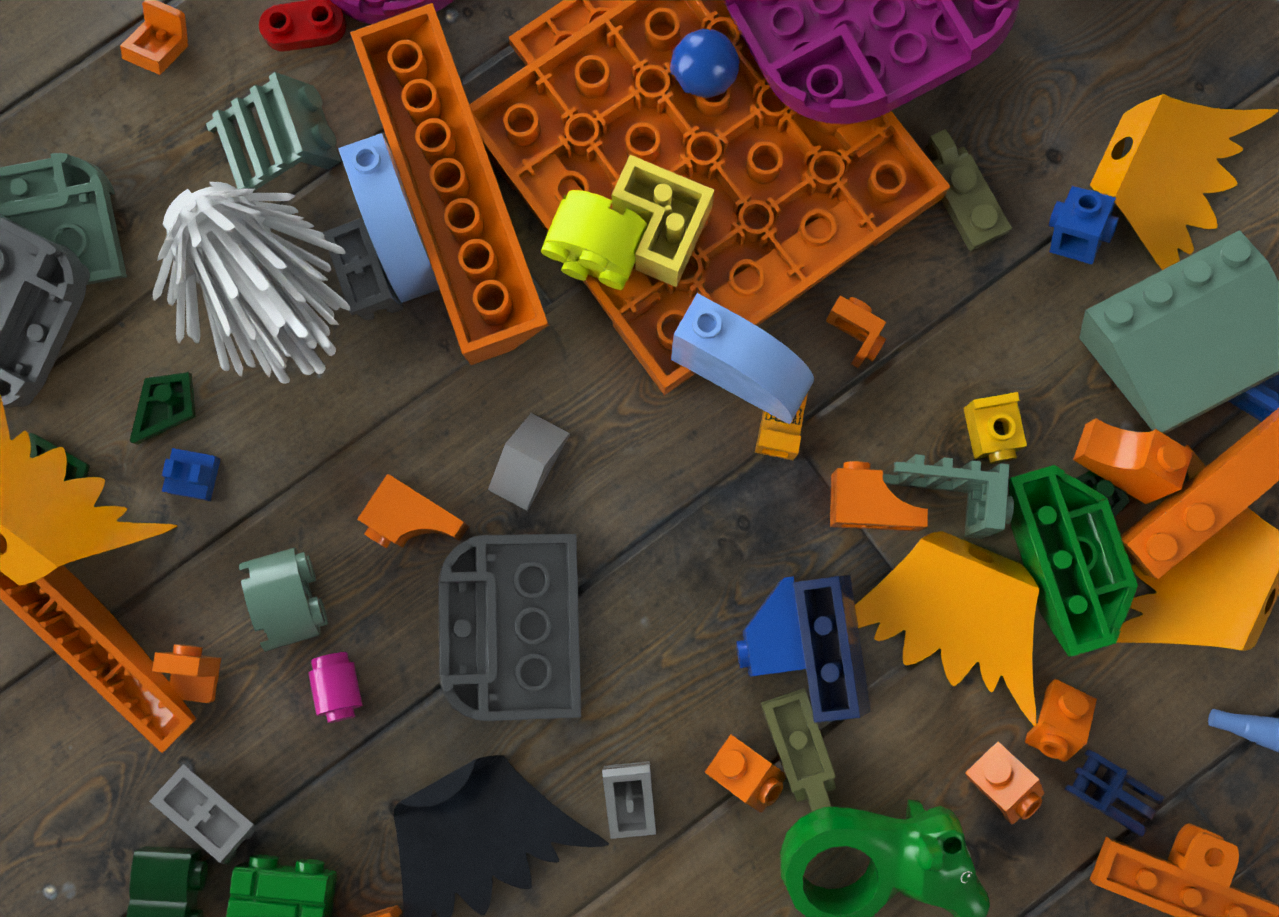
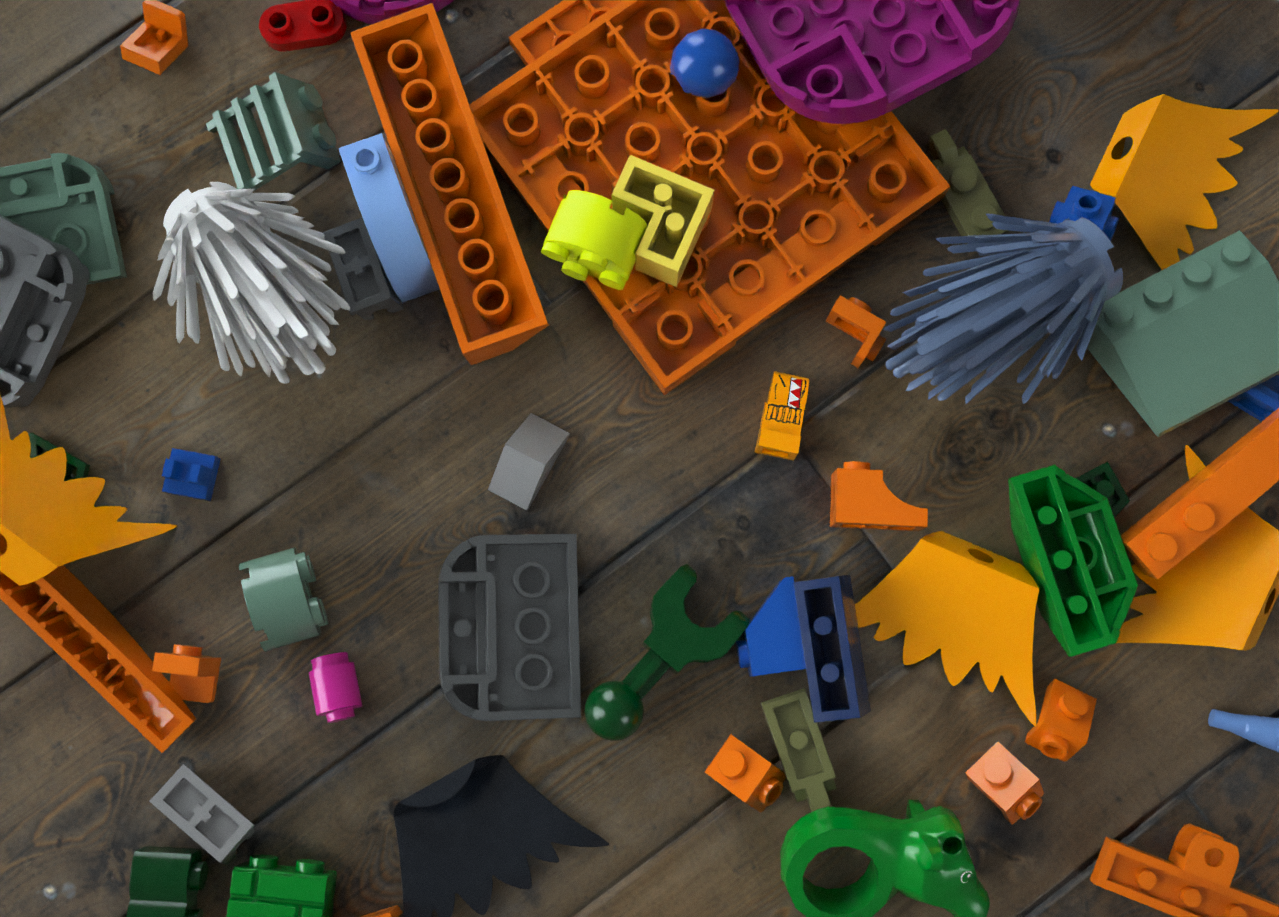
(163, 405): dark green piece -> none
(402, 513): orange arch -> none
(616, 707): none -> dark green piece
(629, 799): light grey slope -> none
(741, 358): light blue brick -> none
(980, 418): yellow brick -> none
(987, 490): sand green plate -> none
(1006, 304): none -> sand blue plant
(1110, 790): dark blue arm -> none
(1136, 462): orange arch -> none

